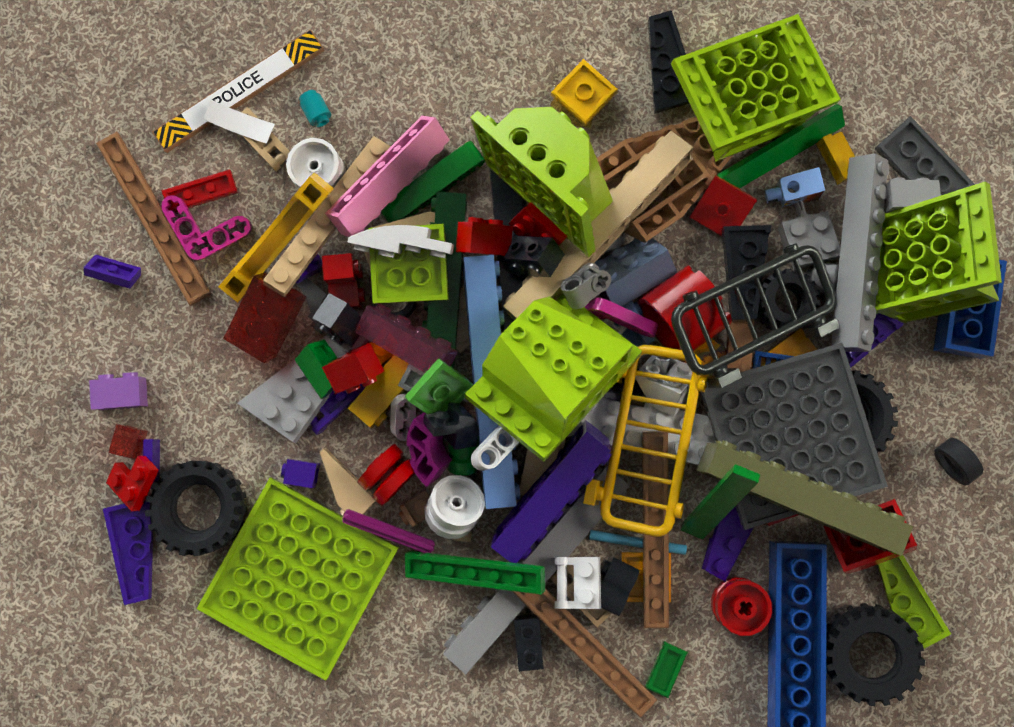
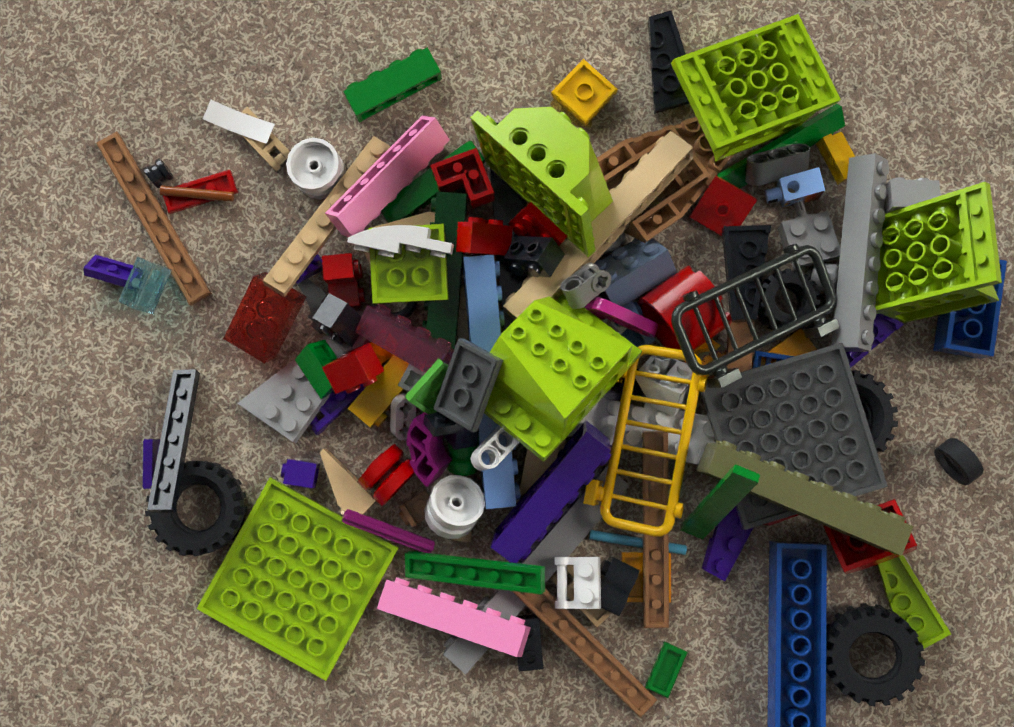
(118, 393): medium lavender brick -> none
(127, 441): clear red panel -> none
(131, 550): dark purple wing -> none
(132, 484): red plate -> none
(145, 285): none -> clear light blue brick
(158, 173): none -> black wheel
(174, 442): none -> plate
(196, 235): dark pink beam -> none
(197, 193): none -> dark orange bar
(240, 89): tile -> none
(277, 236): yellow arch -> none
(314, 108): teal brick -> none
(392, 84): none -> green brick
(454, 618): none -> bright pink brick
(464, 171): none -> red brick
(468, 384): none -> dark grey tile
(742, 620): red wheel -> none
(776, 164): none -> dark grey beam
(918, 156): dark grey tile -> none

